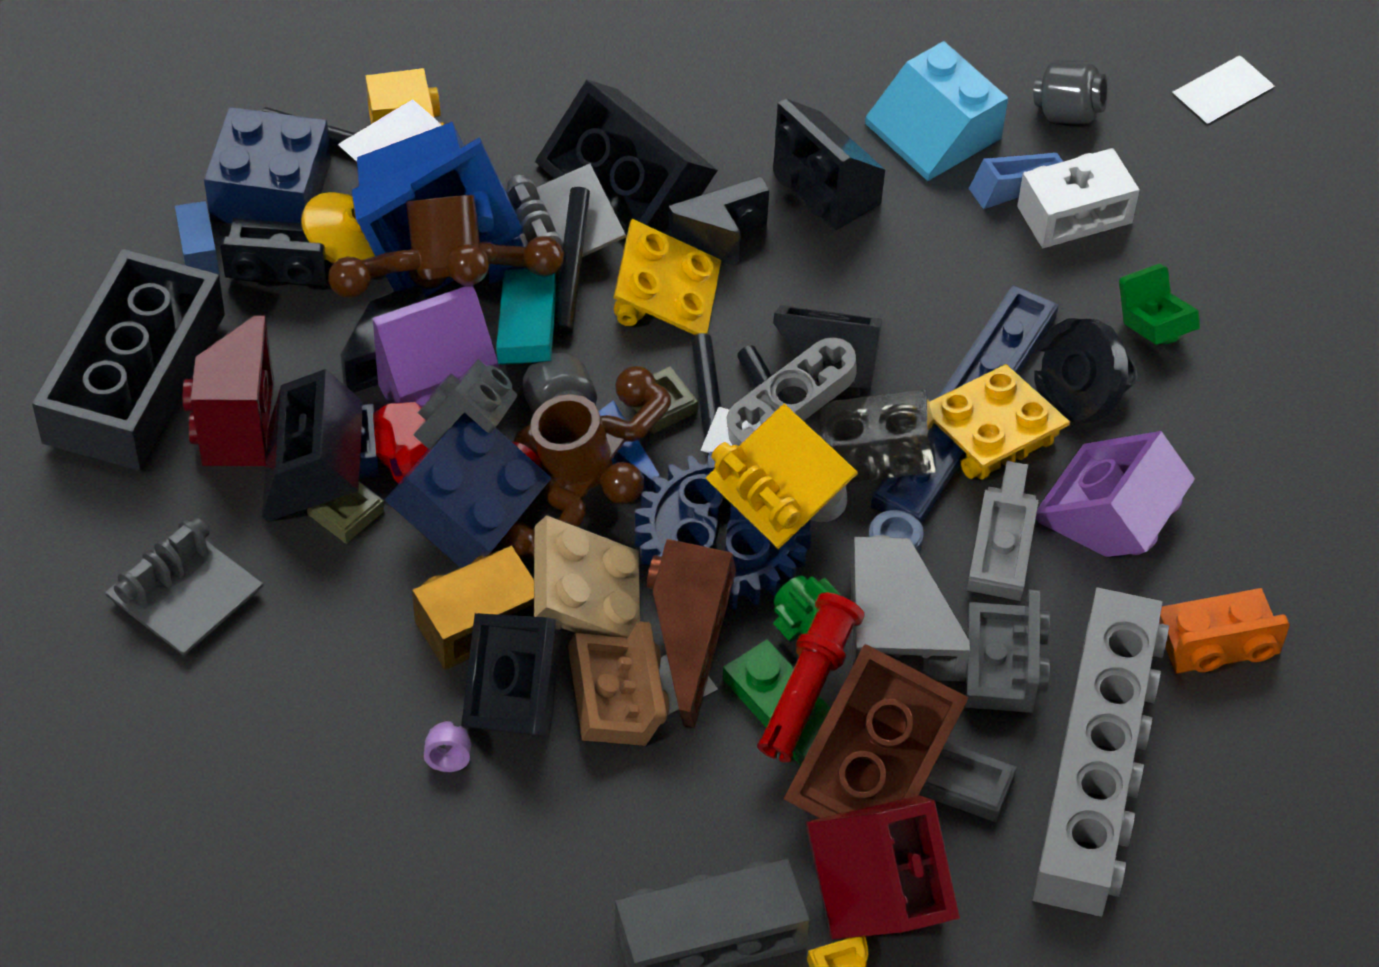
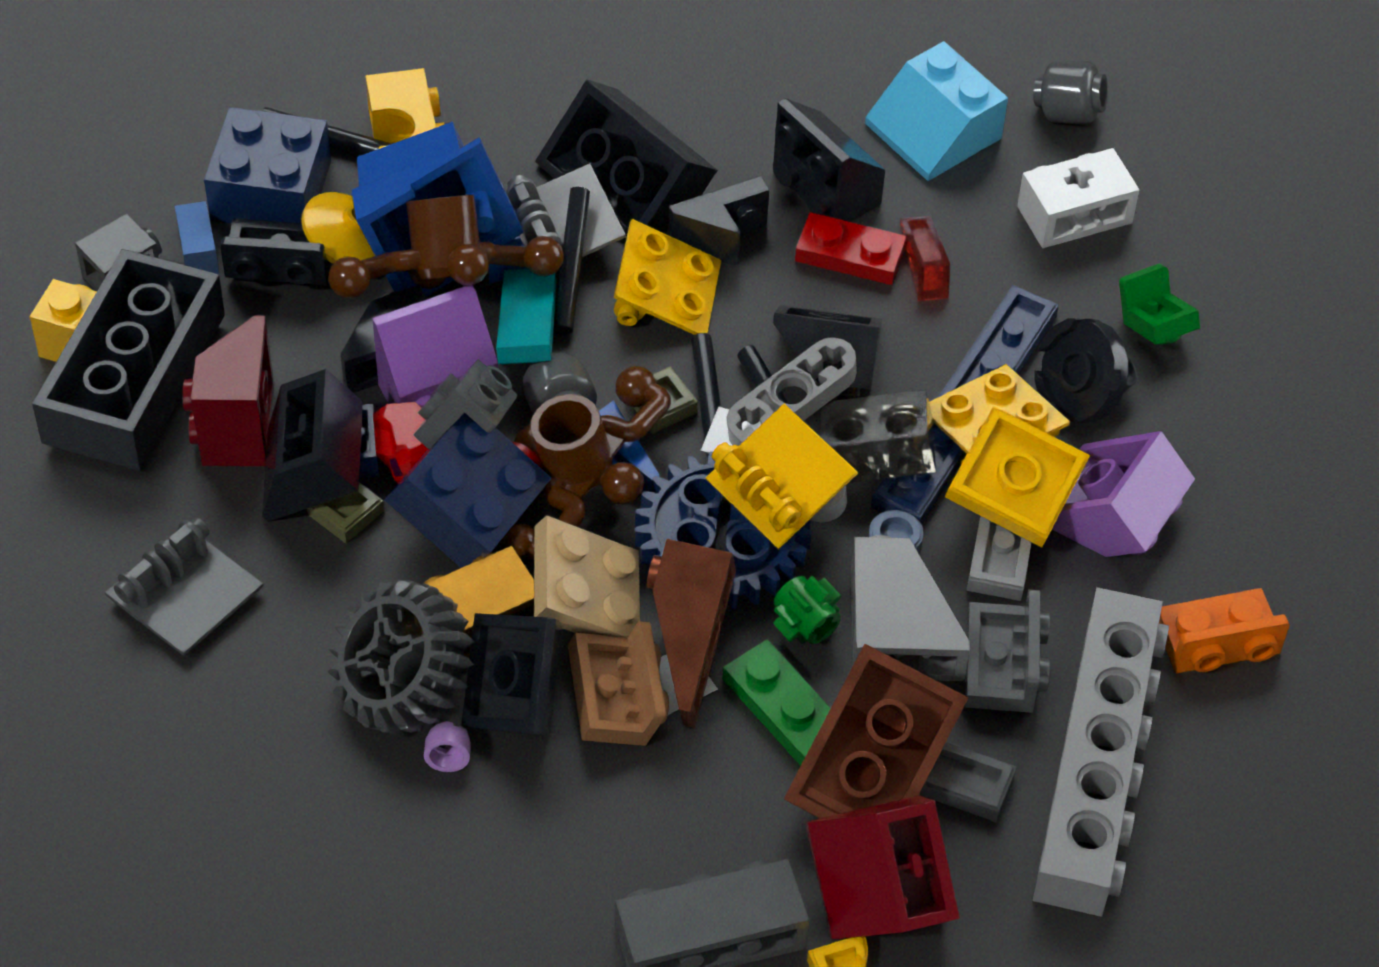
(58, 316): none -> yellow brick
(101, 248): none -> brick
(396, 126): white sticker -> none
(412, 667): none -> dark grey gear
(818, 655): red pin -> none
(850, 248): none -> red plate
(926, 258): none -> clear red piece
(1001, 177): medium blue piece -> none
(1017, 476): none -> yellow tile
(1223, 89): white sticker -> none

